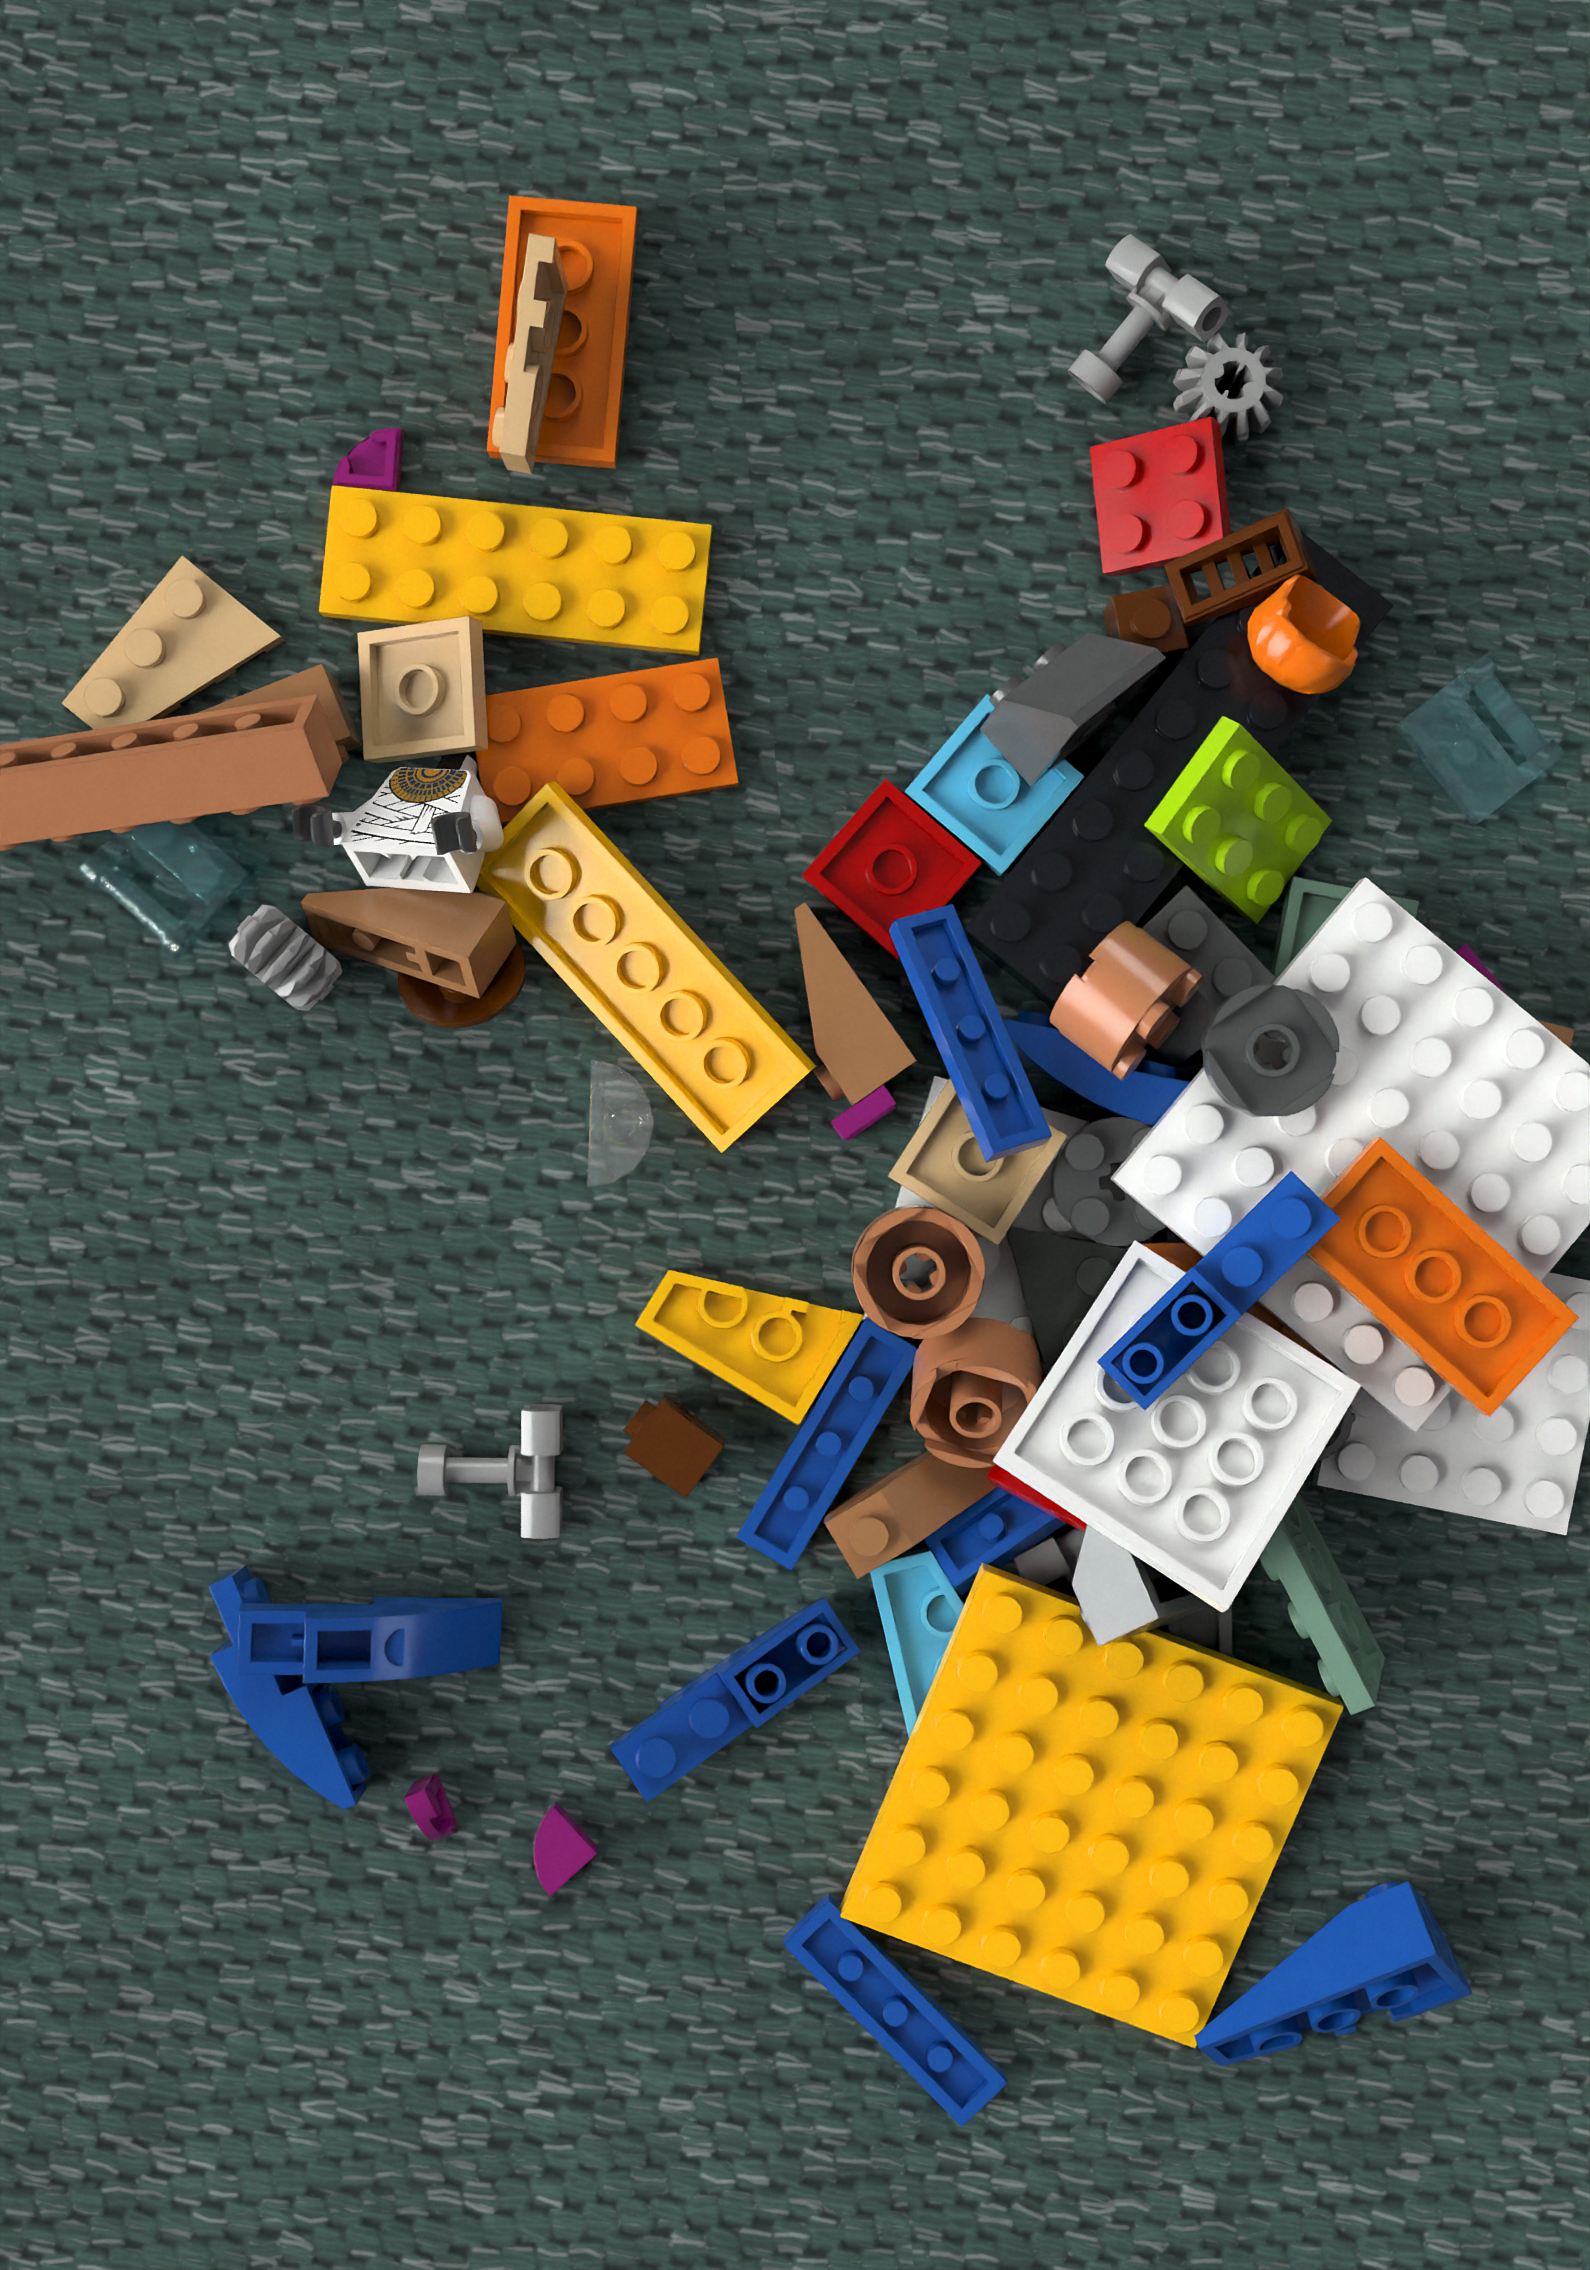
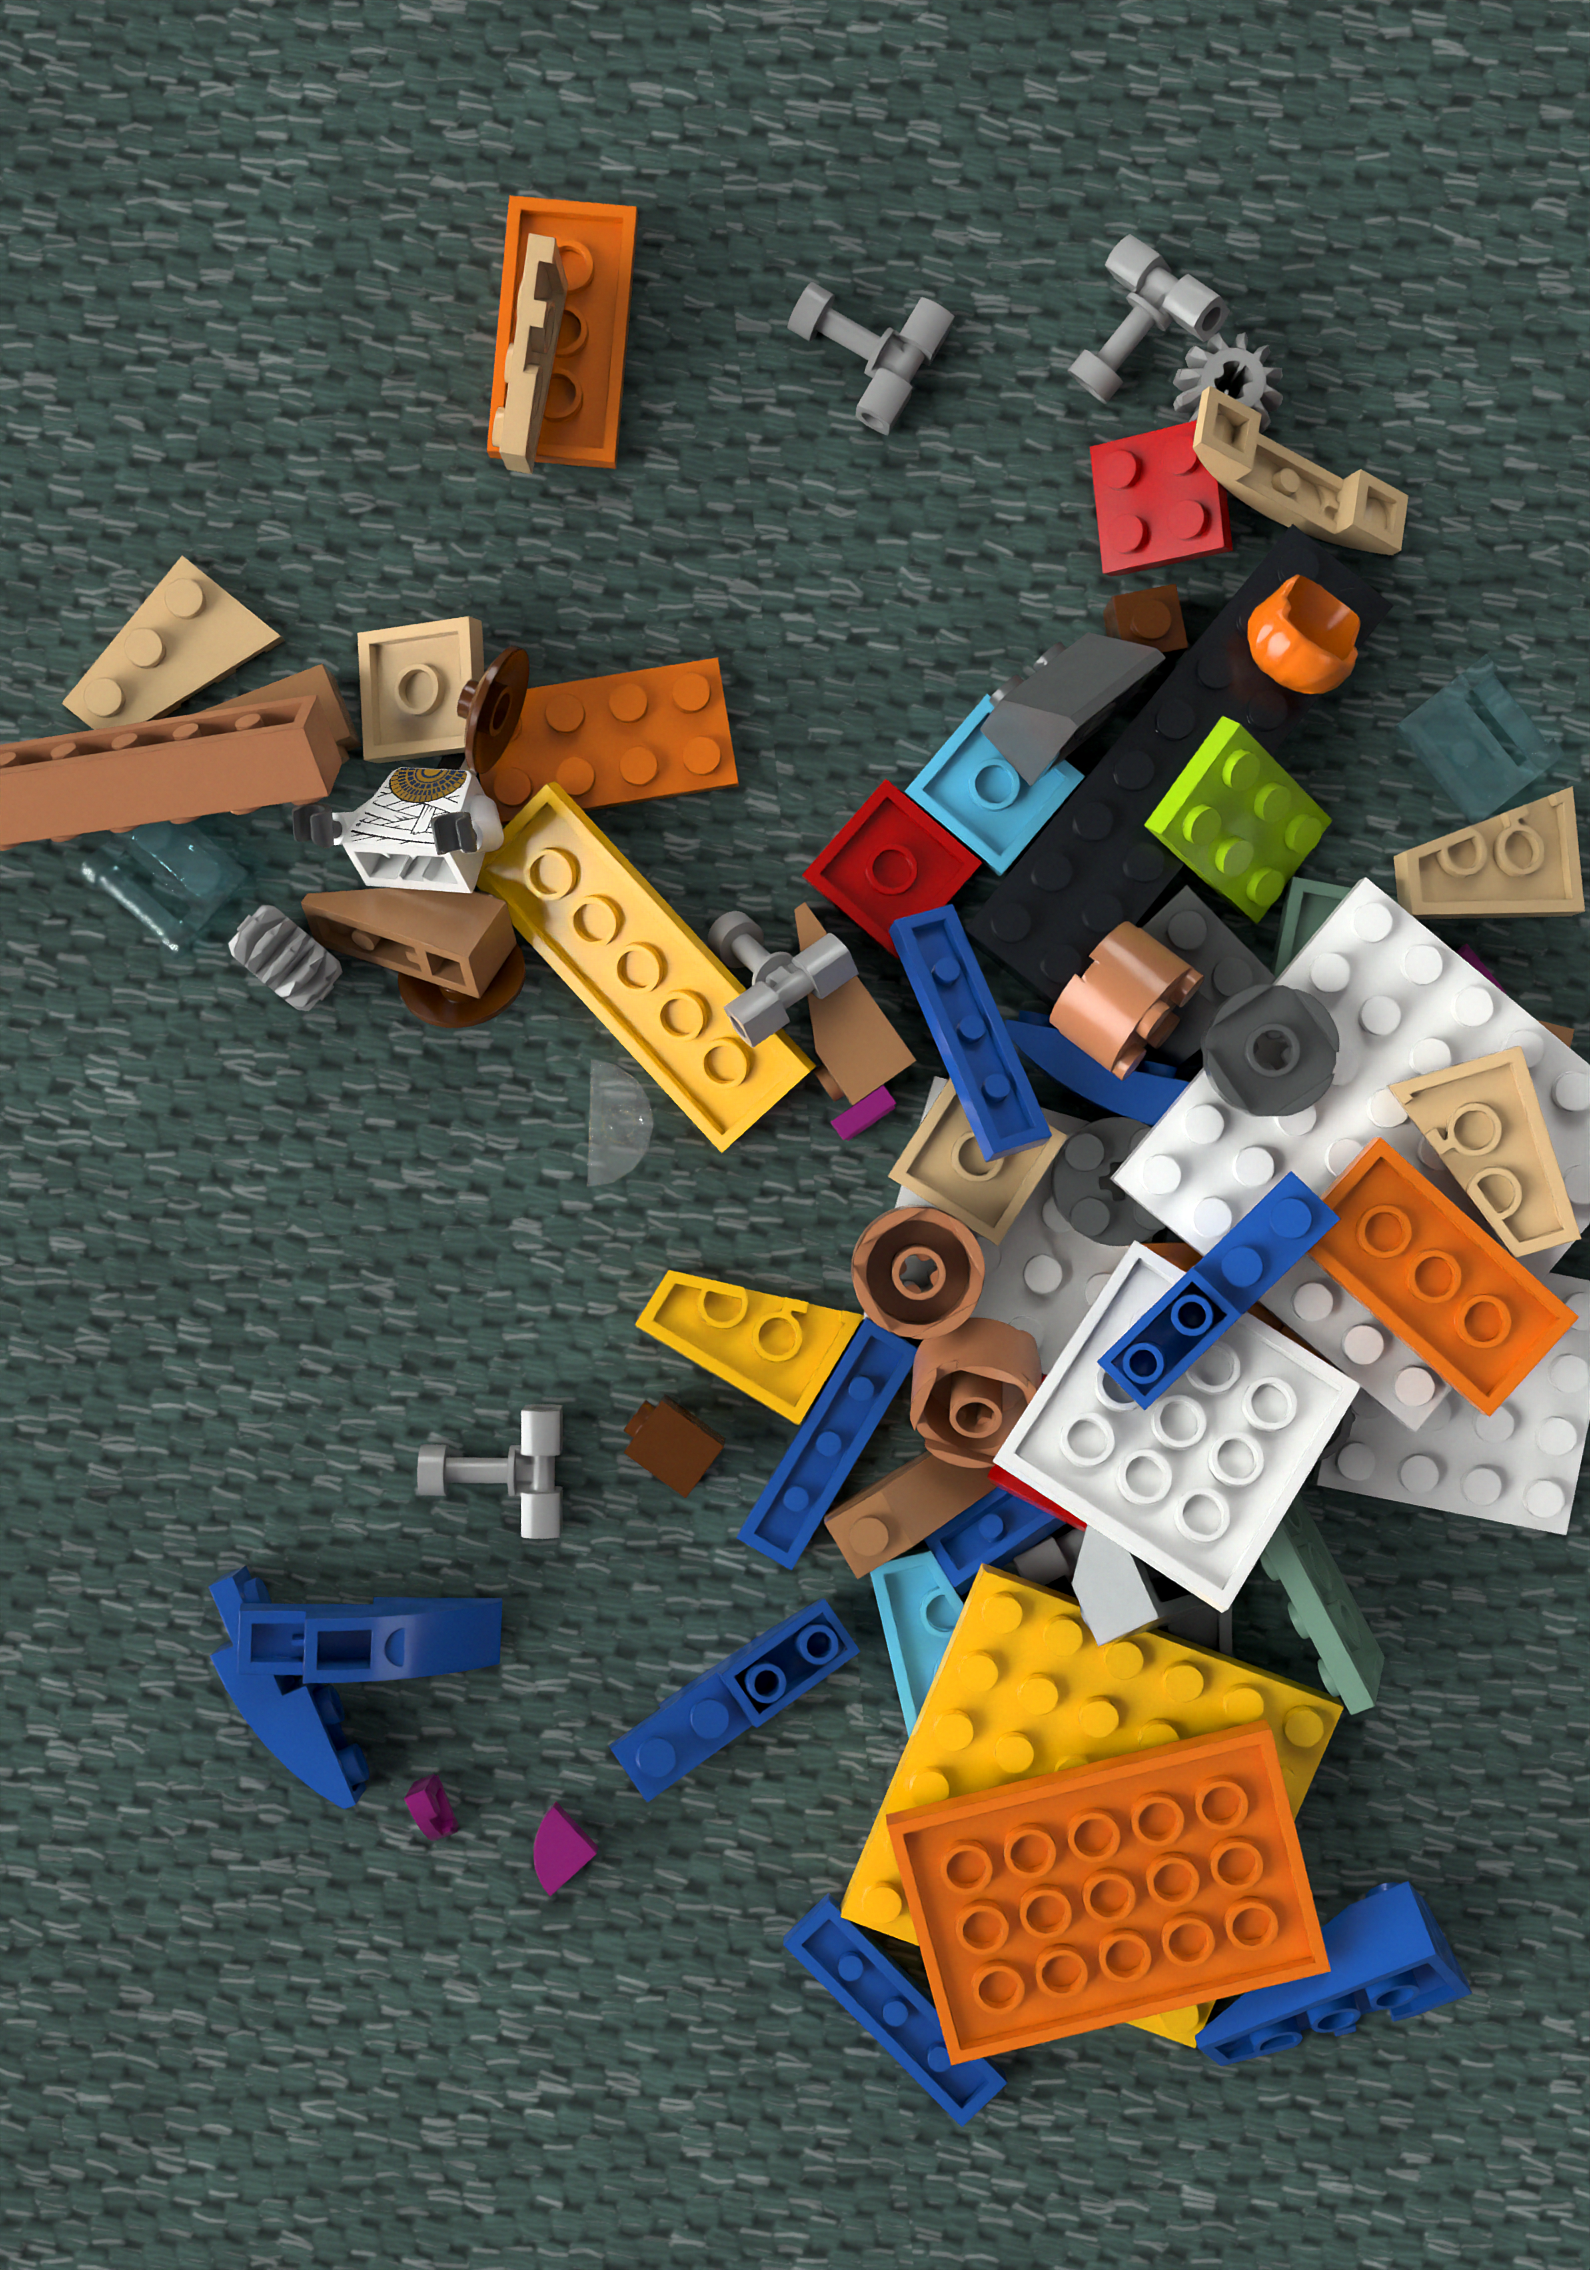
(373, 462): magenta tile -> none
(493, 708): none -> reddish brown dish
(516, 569): yellow plate -> none
(777, 977): none -> light grey bar
(890, 358): none -> light grey bar
(1059, 1283): pearl dark grey wing -> none
(1108, 1892): none -> orange plate
(1254, 538): reddish brown slope -> none
(1290, 489): none -> tan slope
(1496, 1146): none -> tan wing
(1499, 867): none -> tan wing

